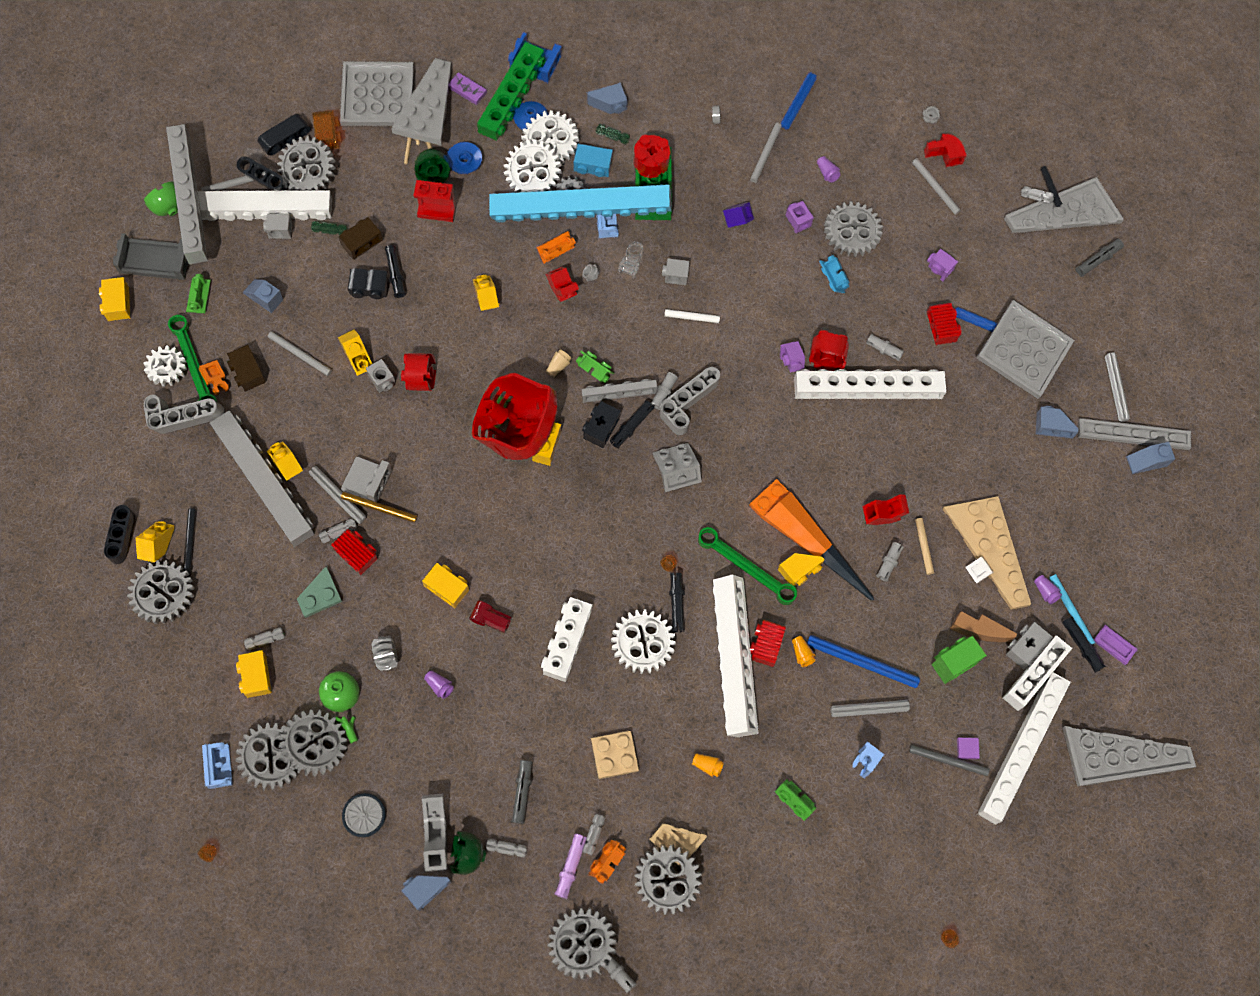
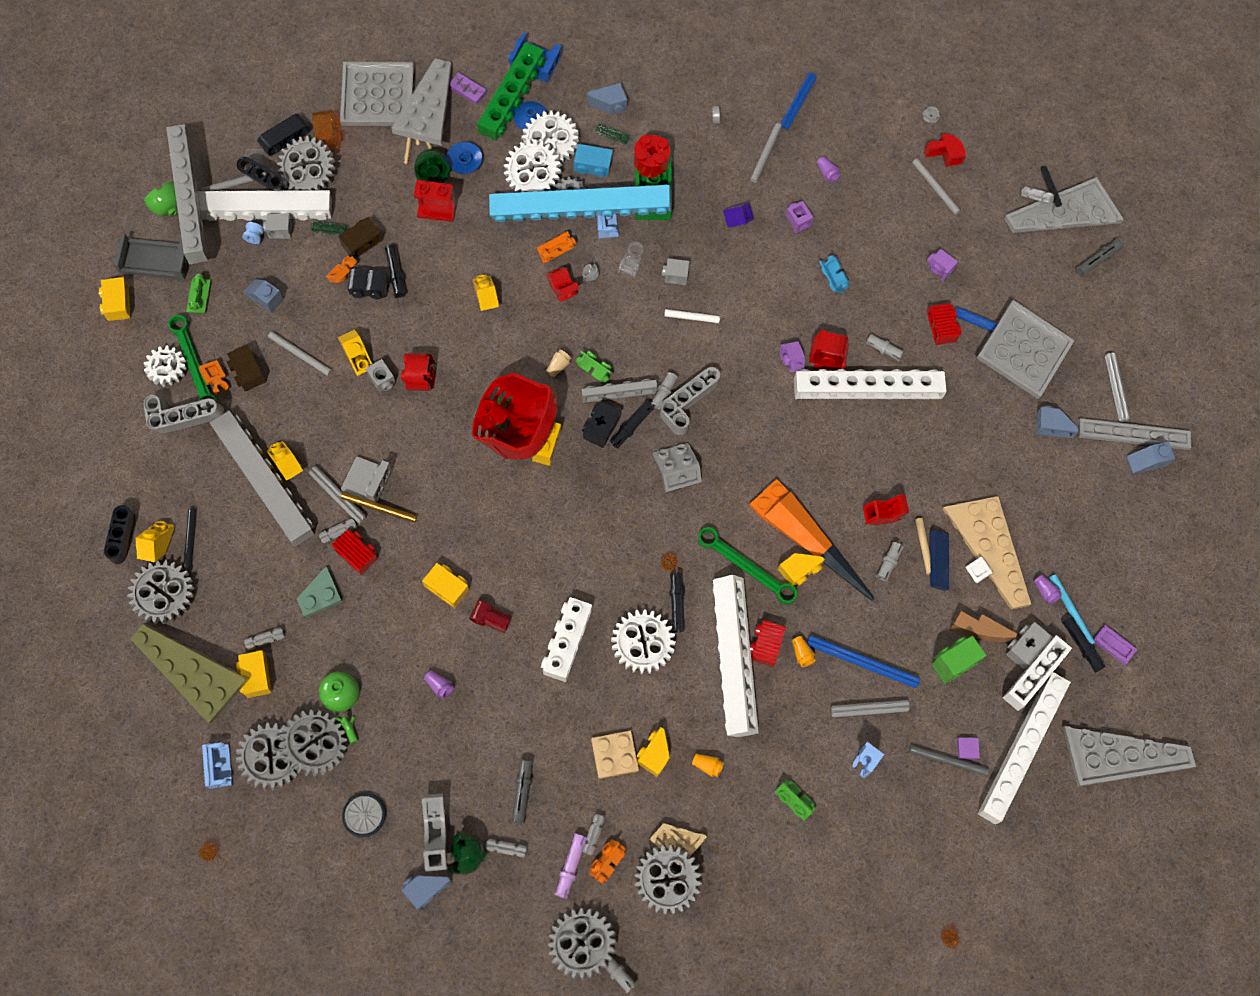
(195, 675): none -> olive wing
(253, 233): none -> light blue wheel
(341, 270): none -> orange plate
(384, 653): light grey gear -> none
(656, 754): none -> yellow slope
(853, 229): light grey gear -> none
(939, 560): none -> dark blue tile

